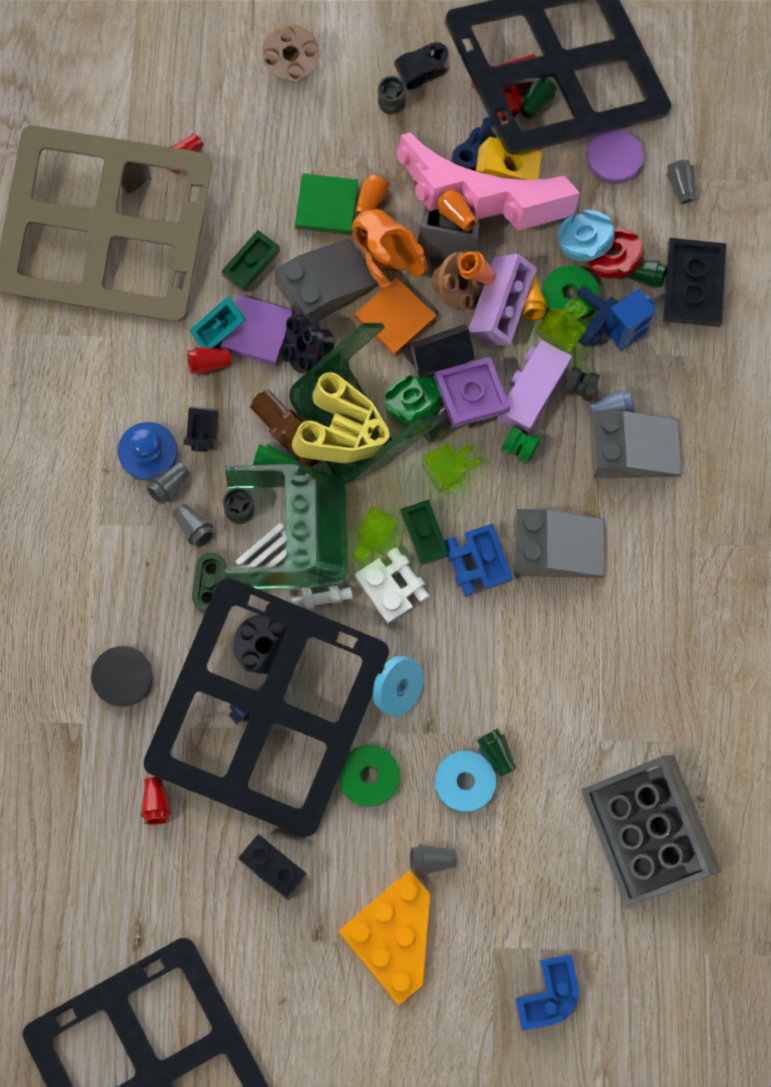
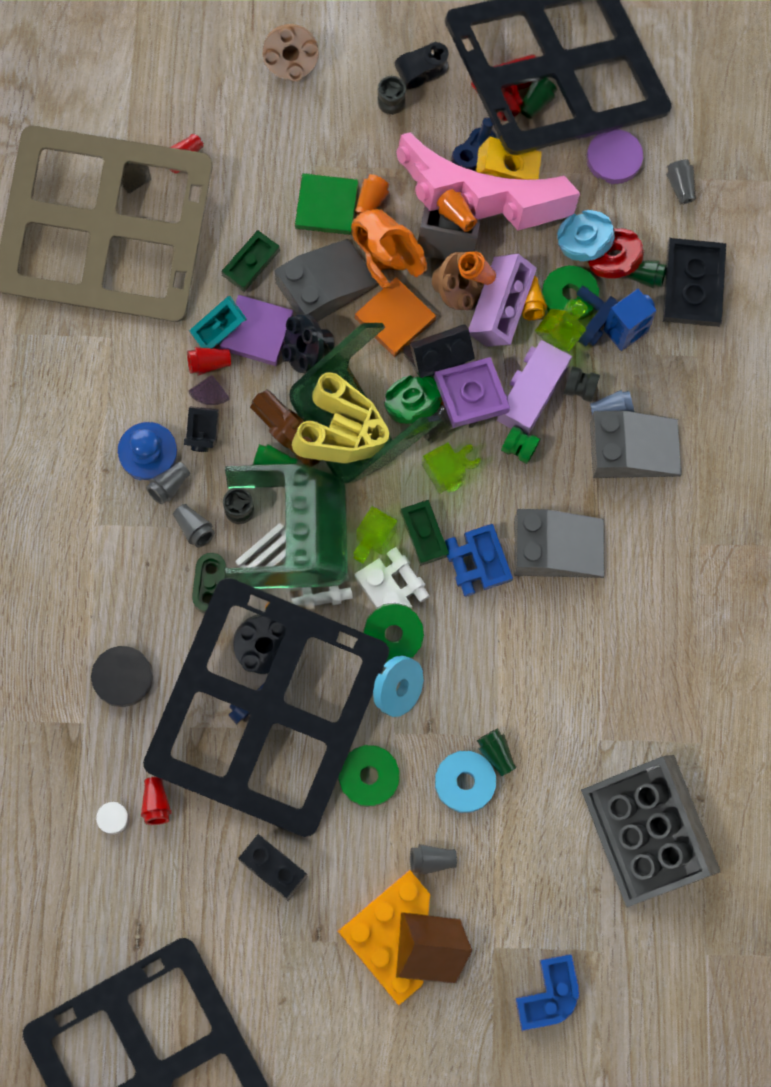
(112, 818): none -> white tile
(209, 392): none -> clear purple tile
(398, 615): none -> green tile
(431, 948): none -> reddish brown slope

